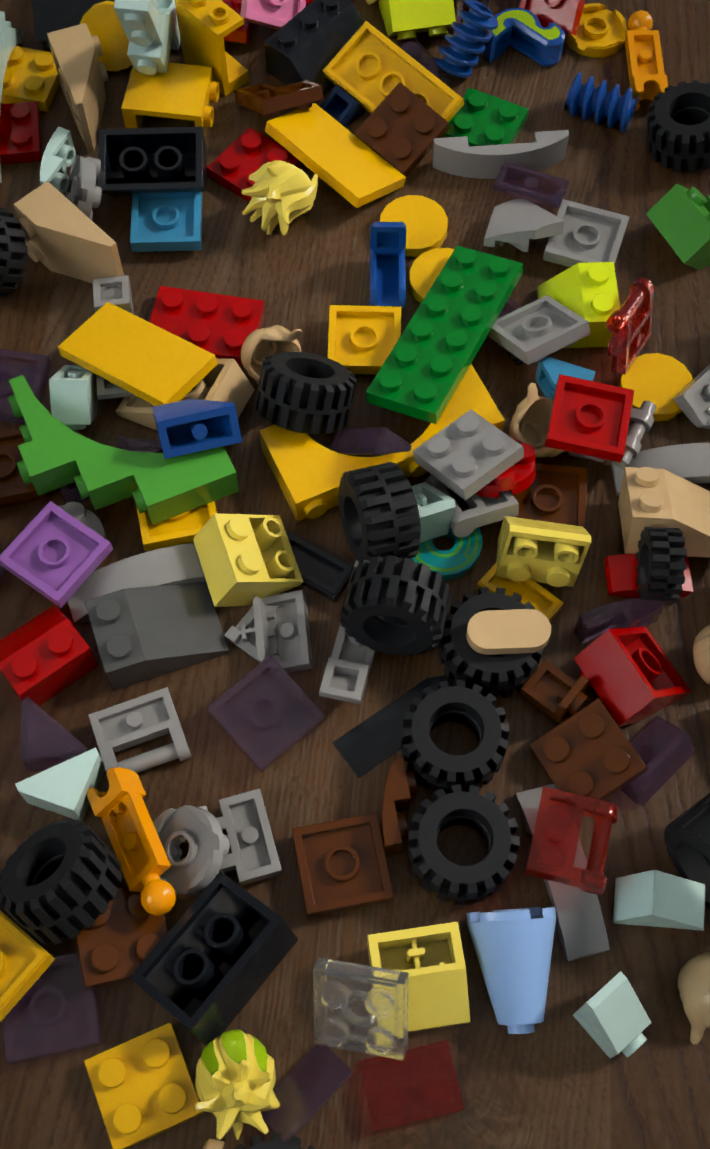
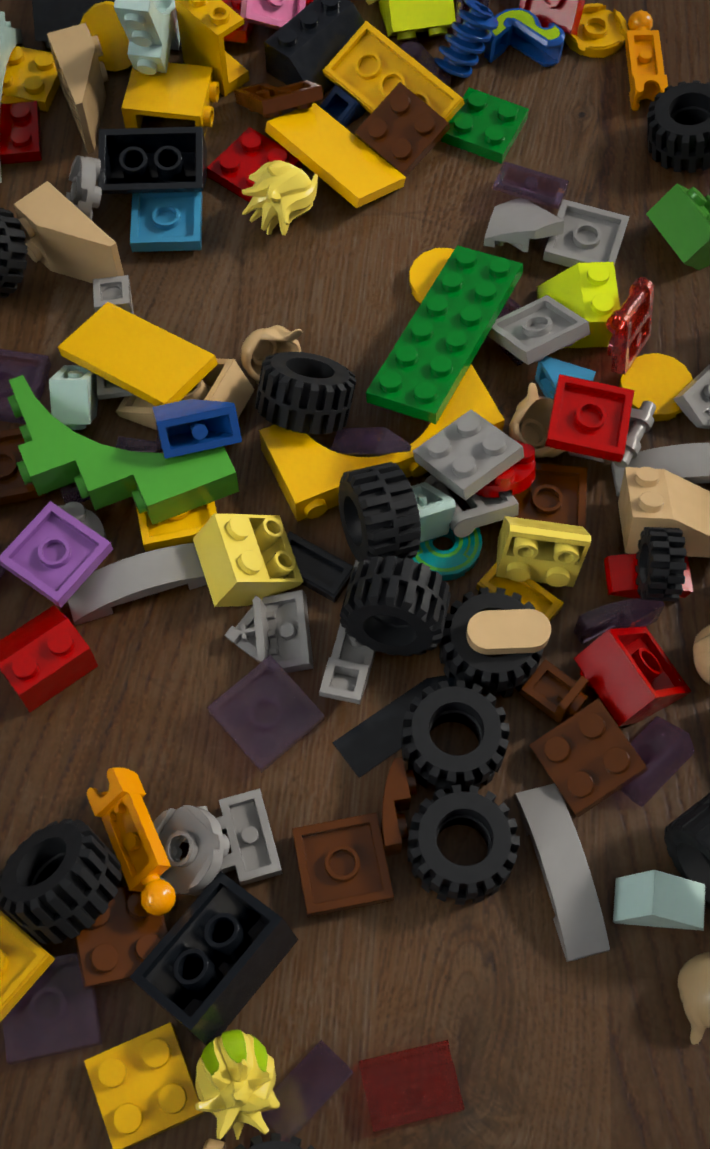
(44, 739): clear purple slope -> none
(56, 158): light aqua slope -> none
(65, 785): light aqua slope -> none
(137, 723): light grey plate -> none
(155, 631): dark grey slope -> none
(208, 319): red plate -> none
(361, 1008): clear plate -> none
(362, 336): yellow plate -> none
(387, 264): blue animal -> none
(424, 222): yellow tile -> none
(435, 971): light yellow slope -> none
(484, 162): light grey slope -> none
(515, 962): light blue cone -> none
(557, 838): clear red plate -> none
(600, 102): blue piece -> none
(615, 1018): light aqua slope -> none

